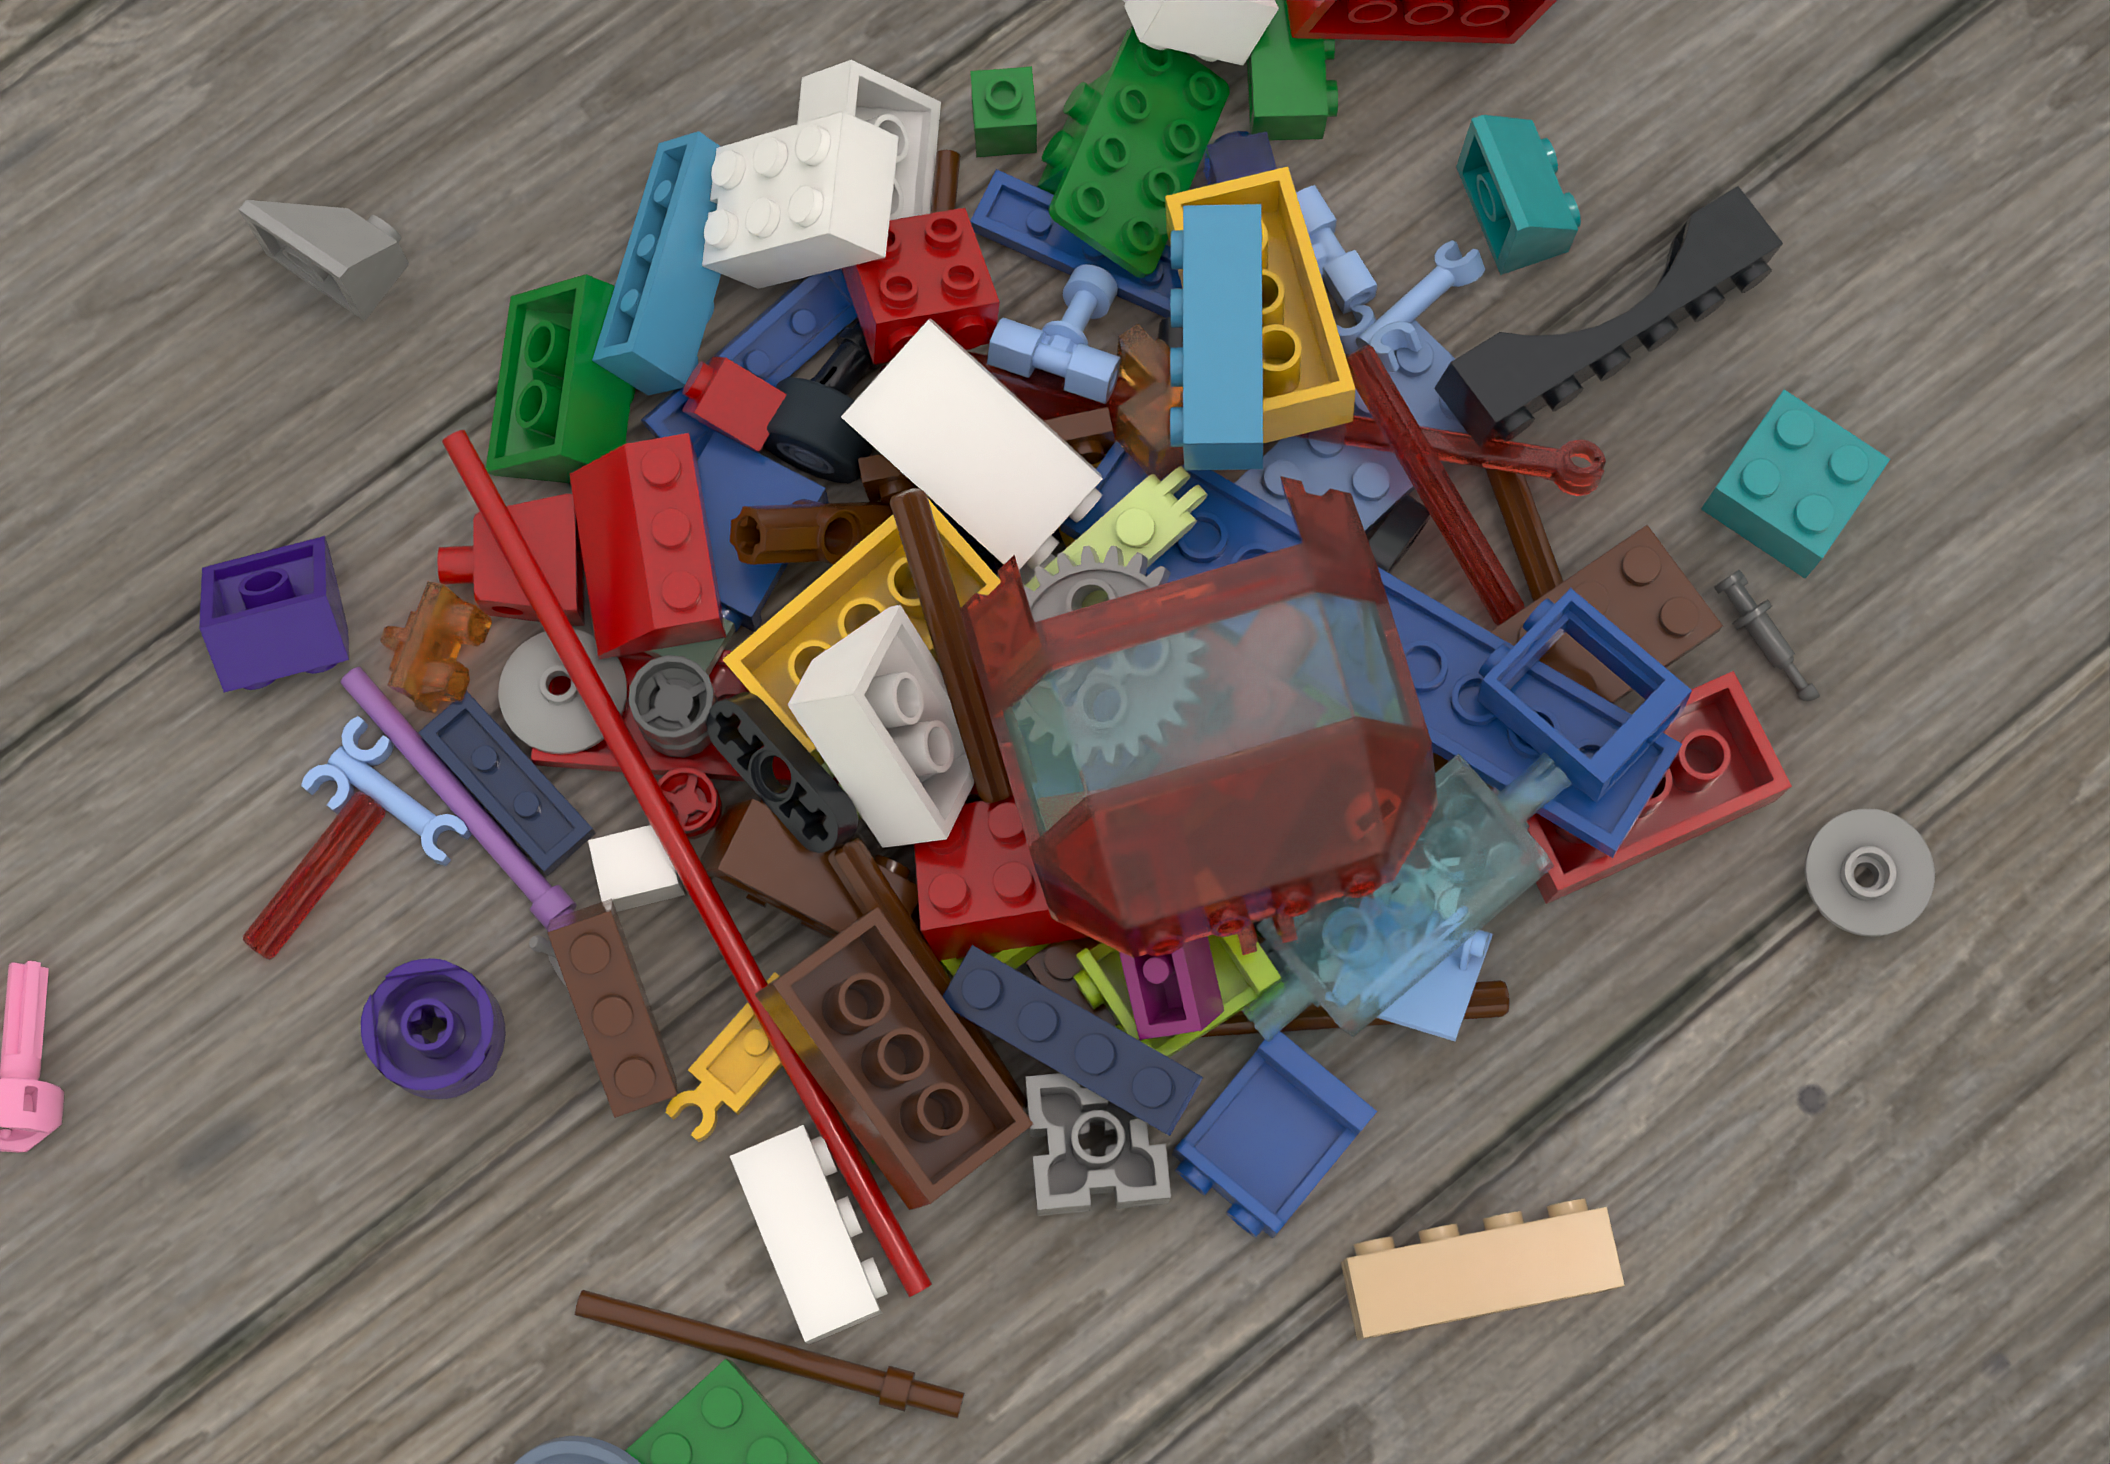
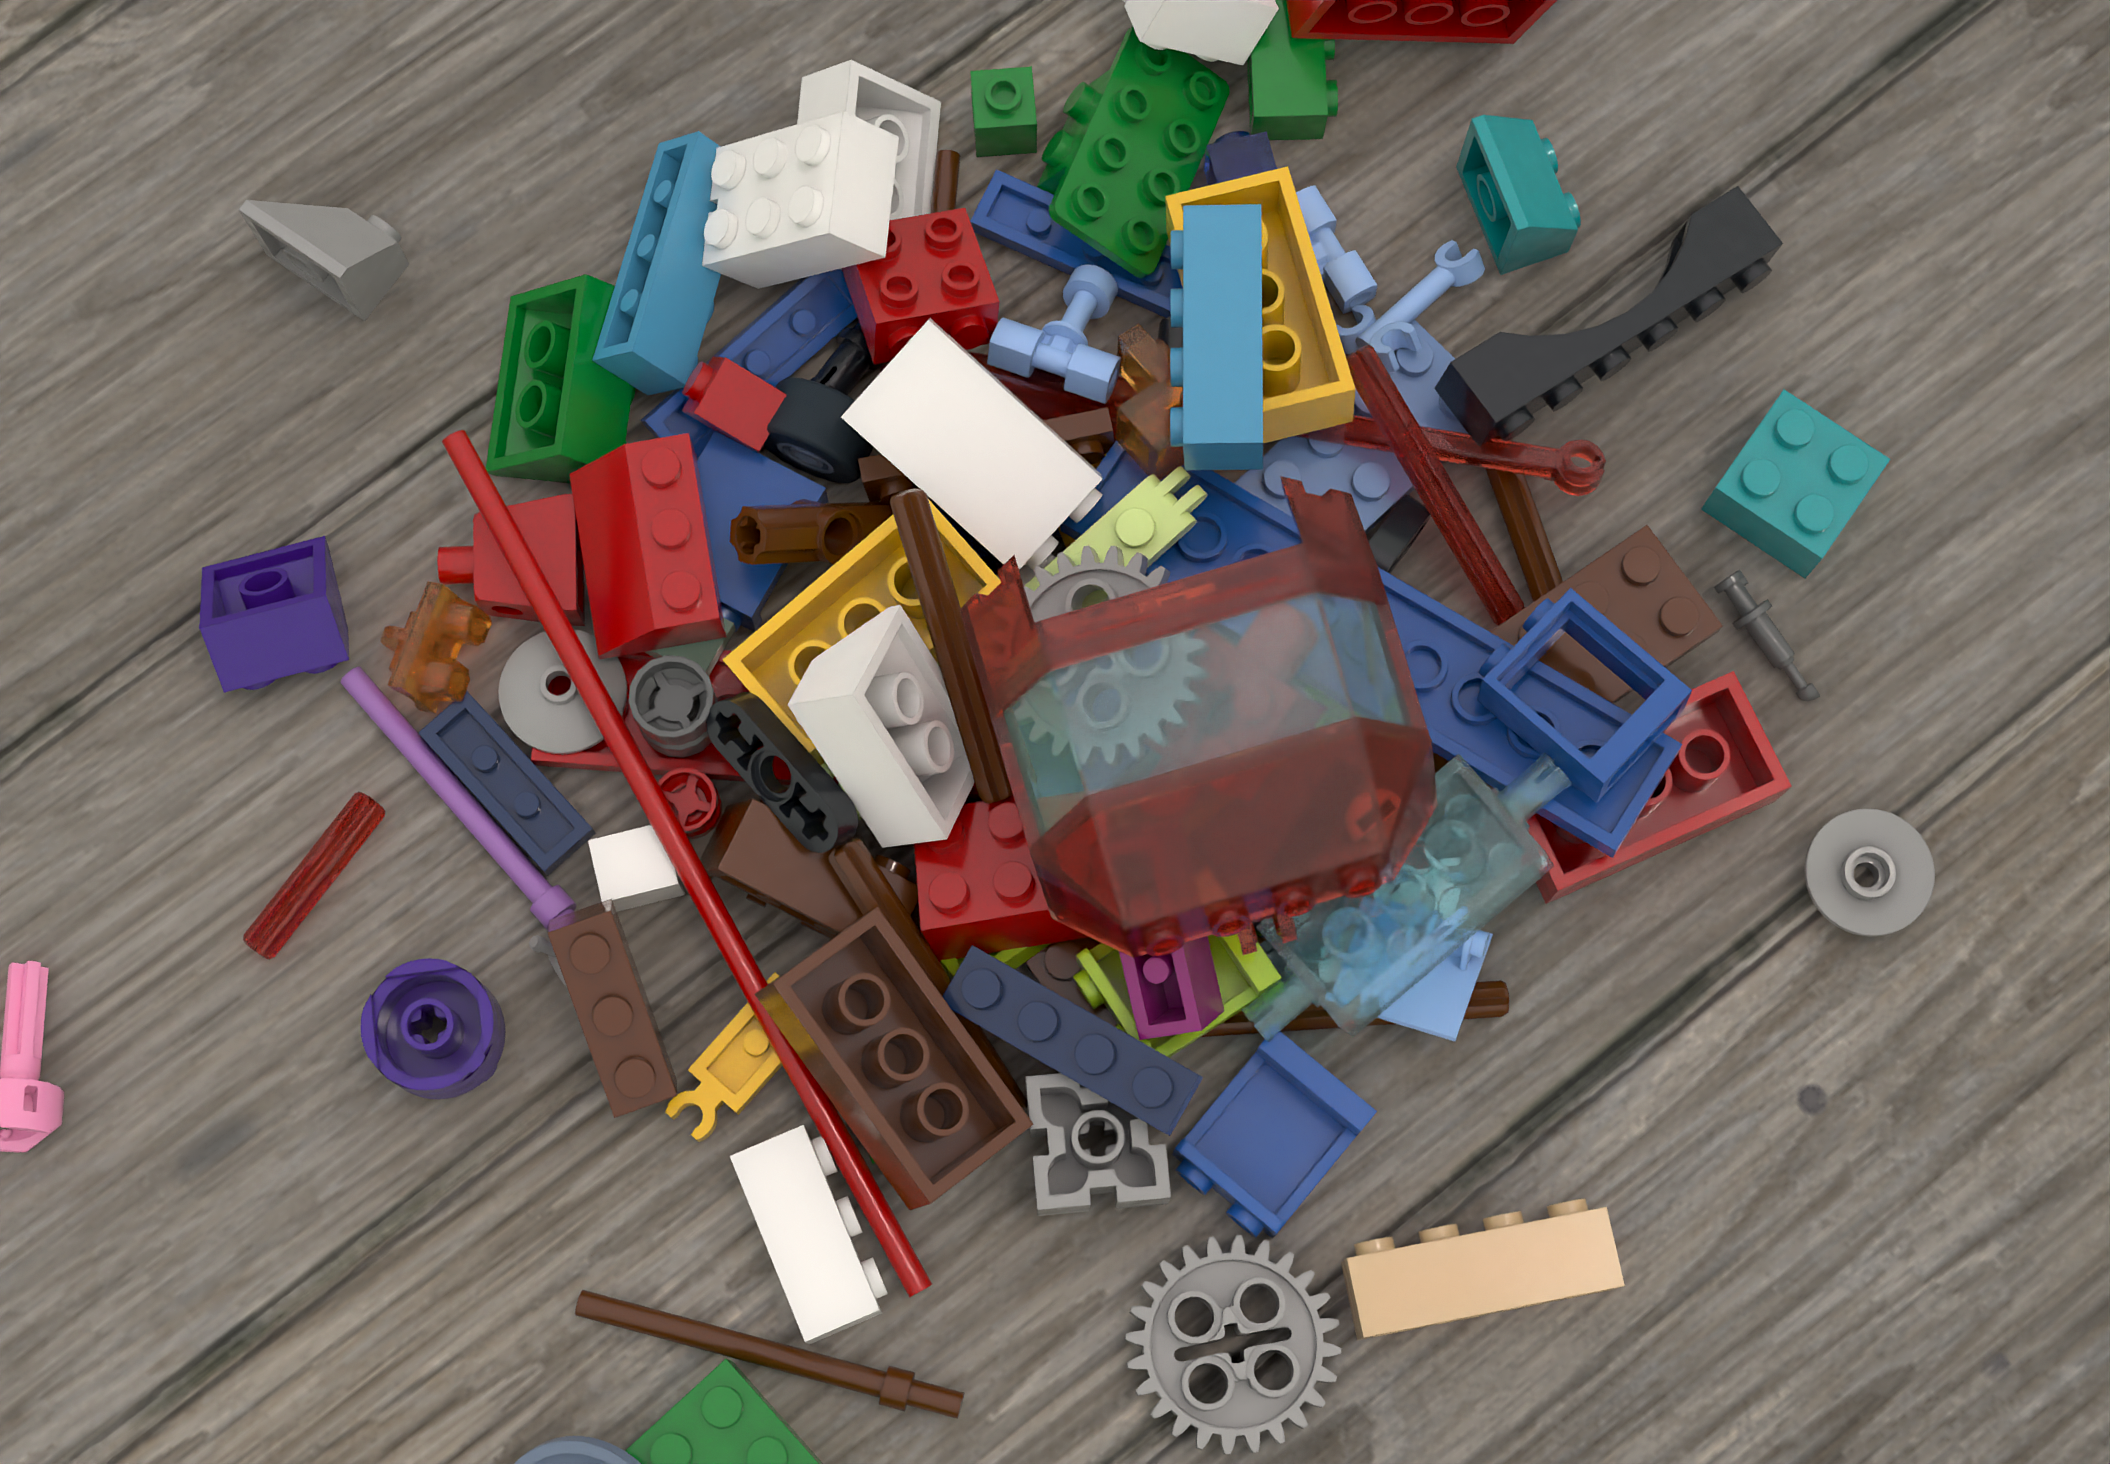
(352, 767): light blue bar -> none
(1245, 1404): none -> light grey gear

